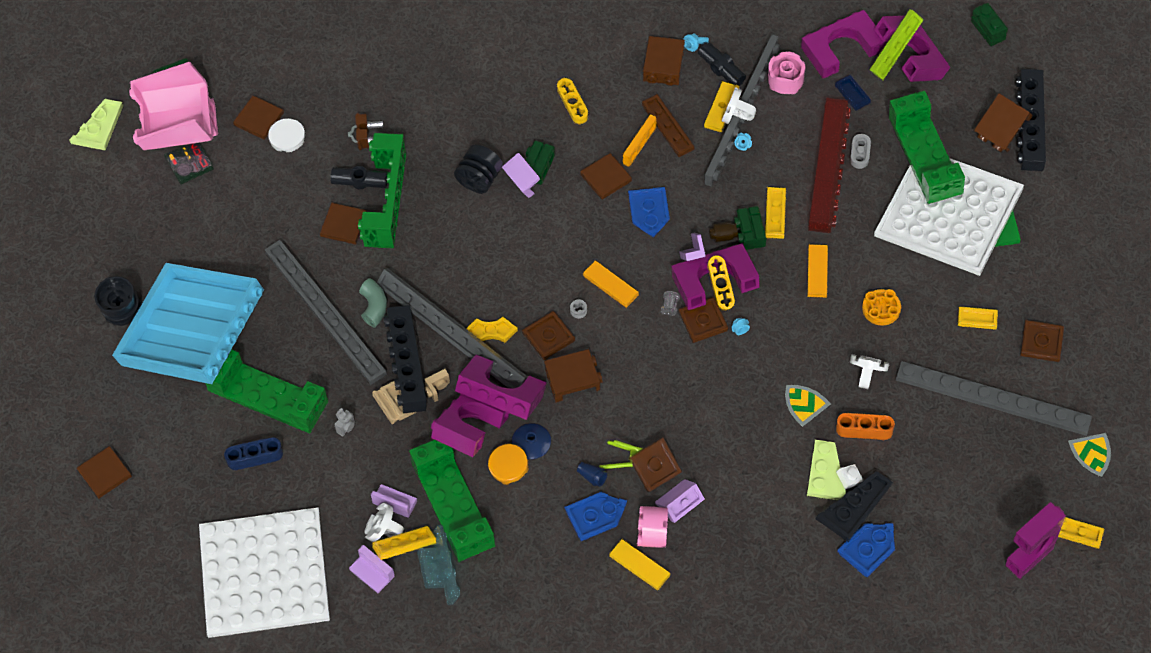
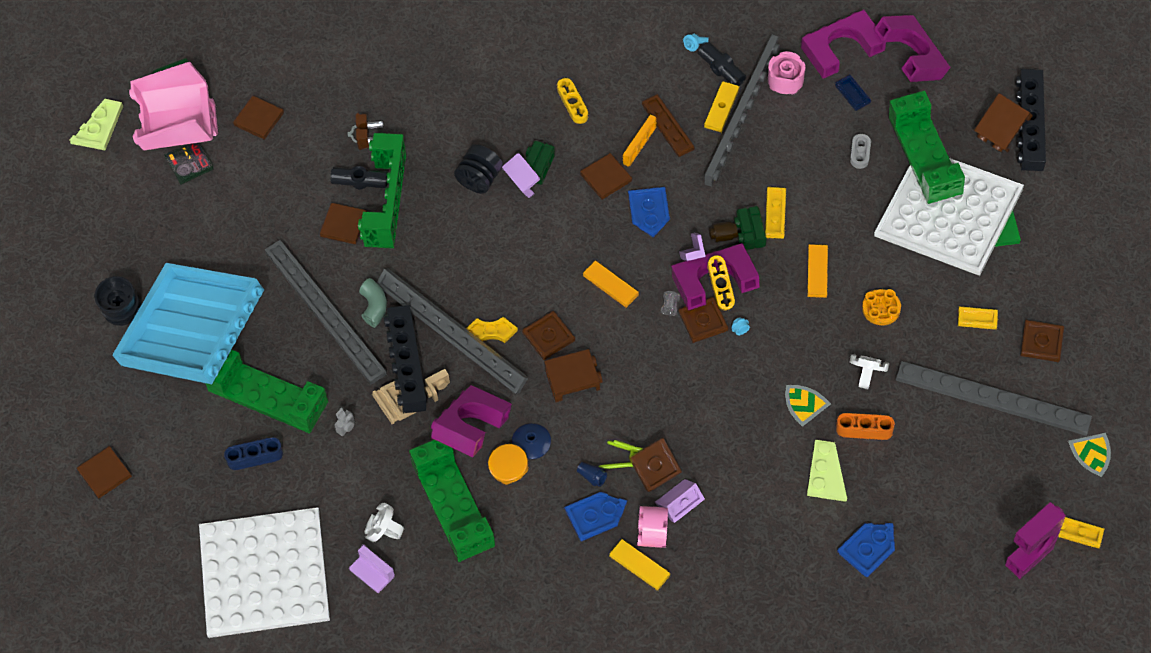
(286, 135): white tile -> none
(400, 502): lavender panel -> none
(404, 542): yellow tile -> none
(437, 566): clear light blue bracket -> none
(517, 401): magenta arch -> none
(576, 304): light grey bush -> none
(663, 60): reddish brown panel -> none
(738, 108): white tile -> none
(743, 146): medium azure plate -> none
(828, 165): clear red brick -> none
(849, 476): white plate -> none
(853, 509): black wing -> none
(896, 44): lime tile -> none
(989, 24): dark green brick -> none

